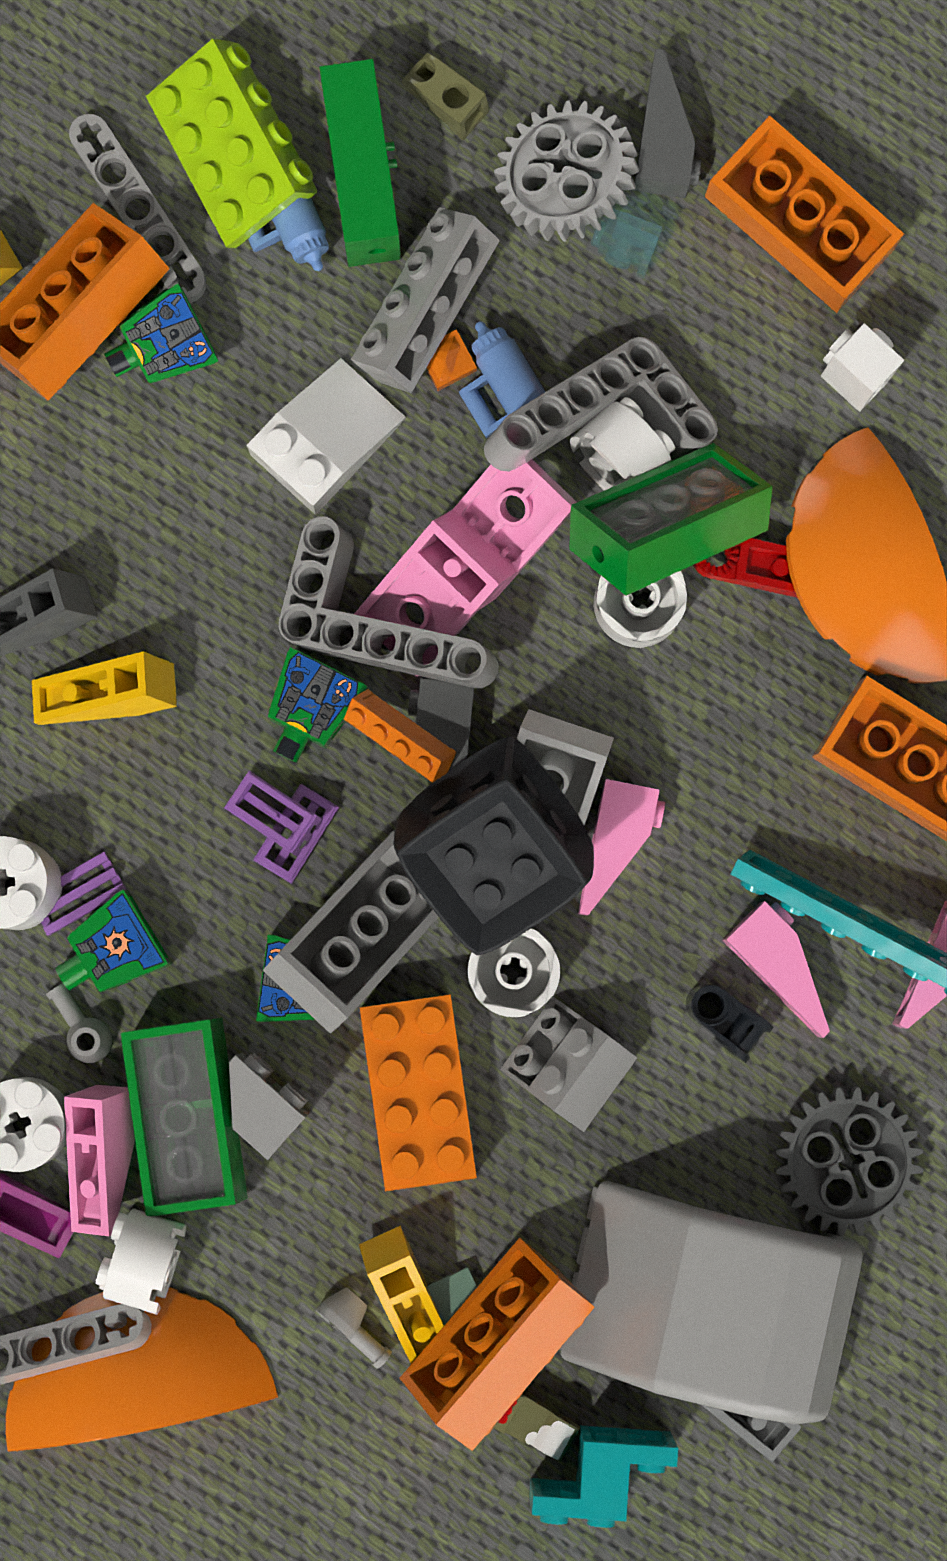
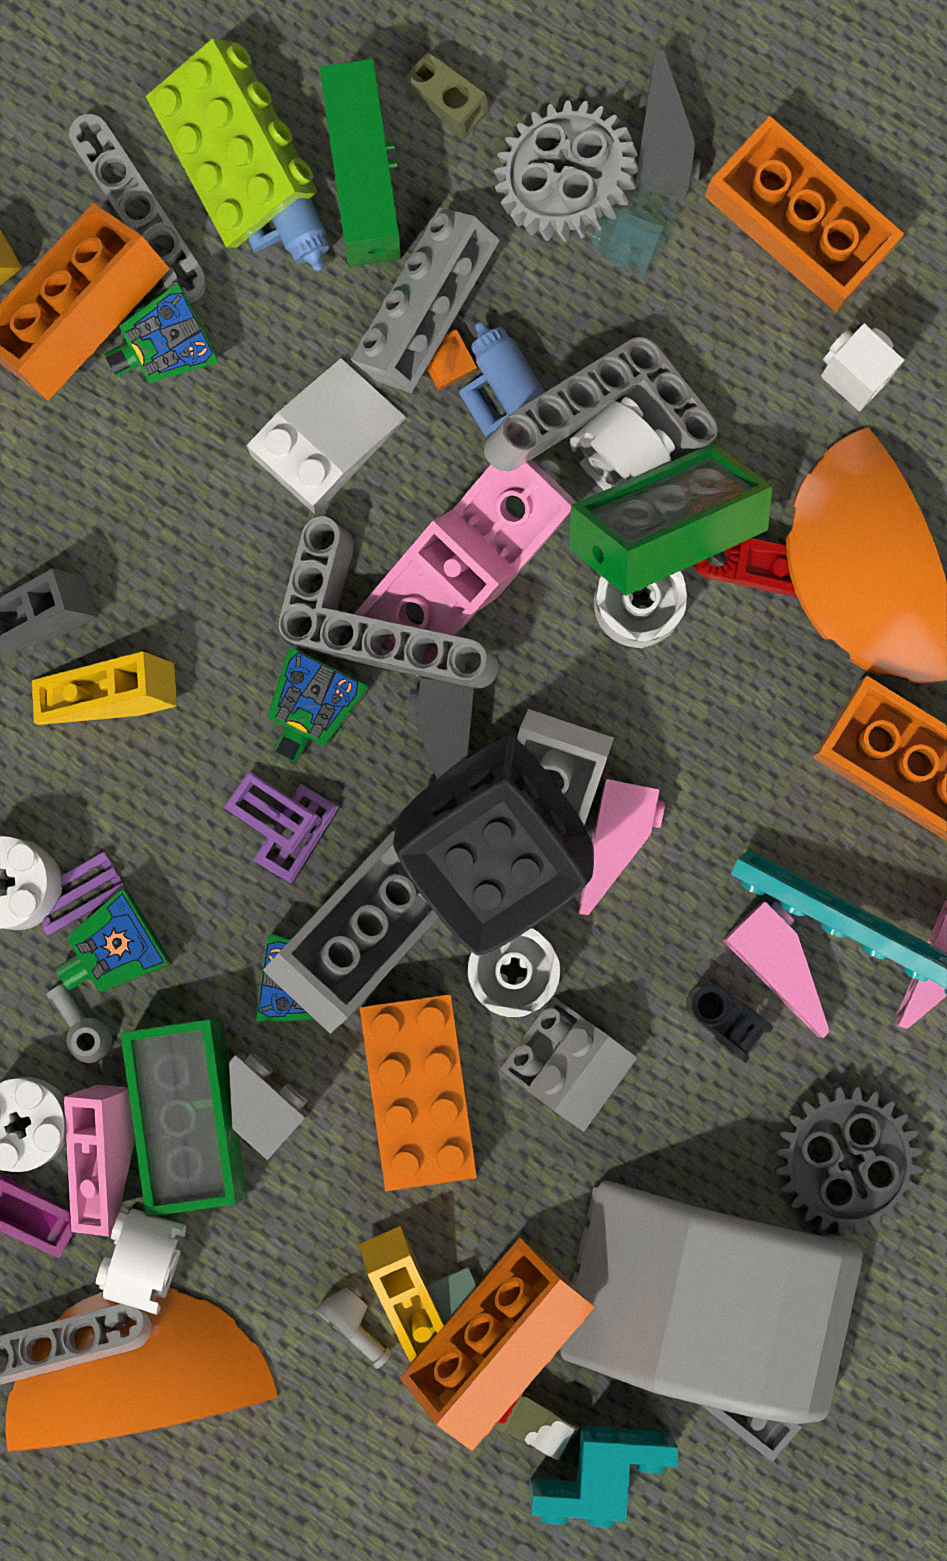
(399, 735): orange piece -> none

